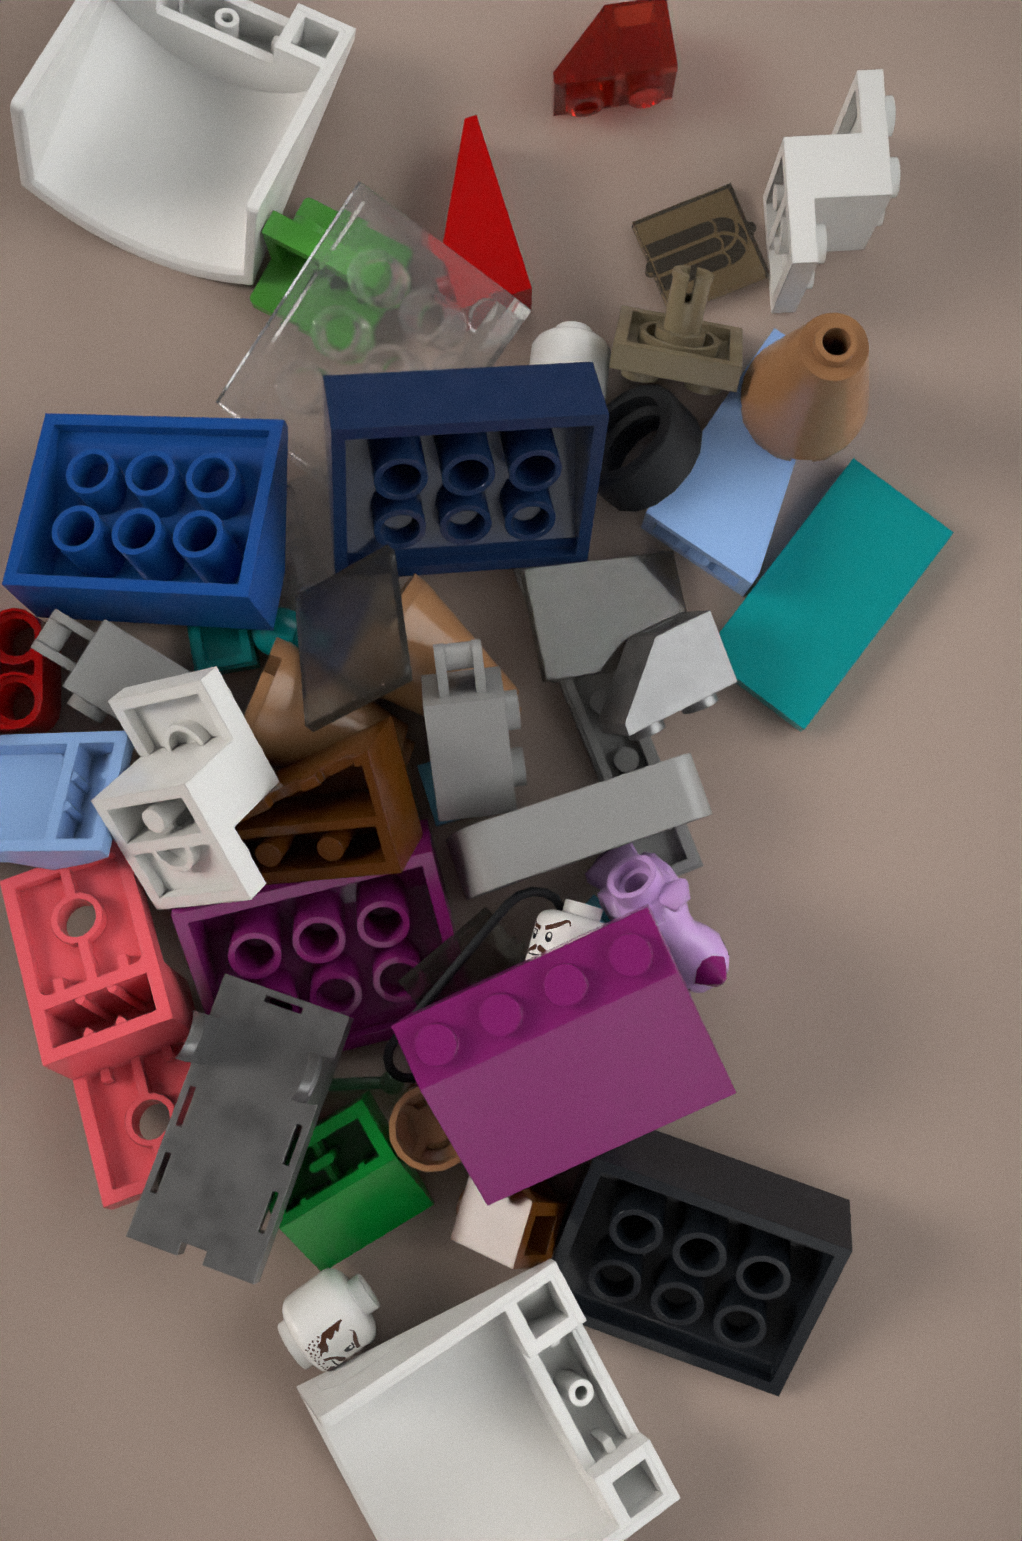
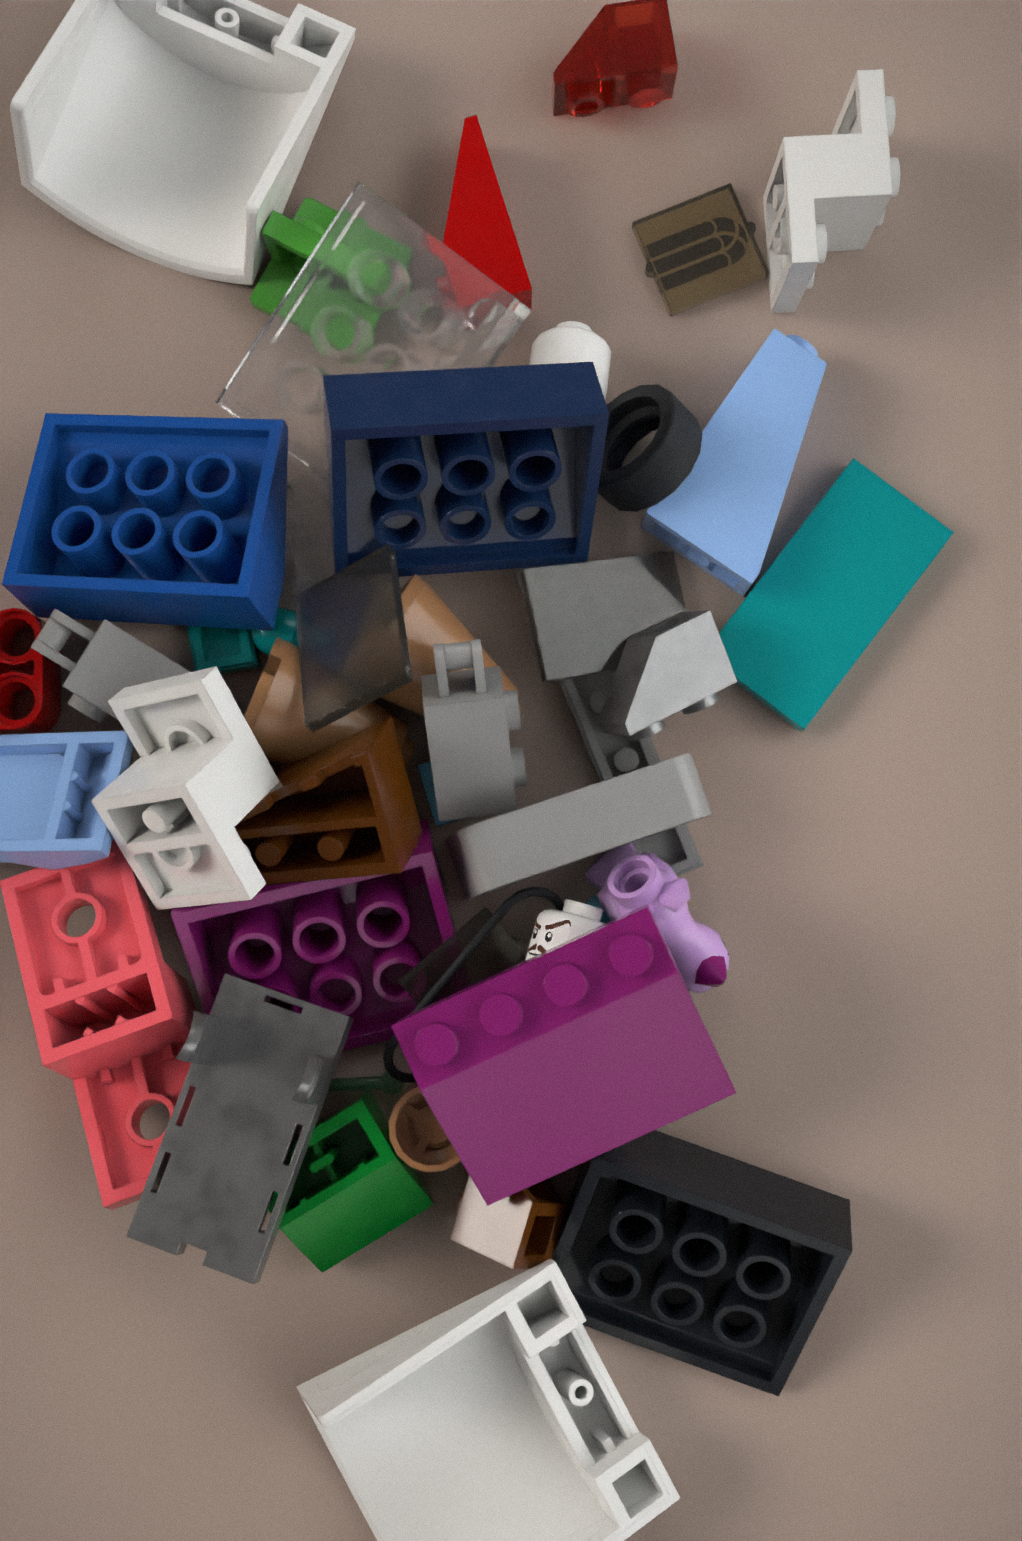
(328, 1319): white head -> none
(679, 342): dark tan plate -> none
(809, 389): medium nougat cone -> none

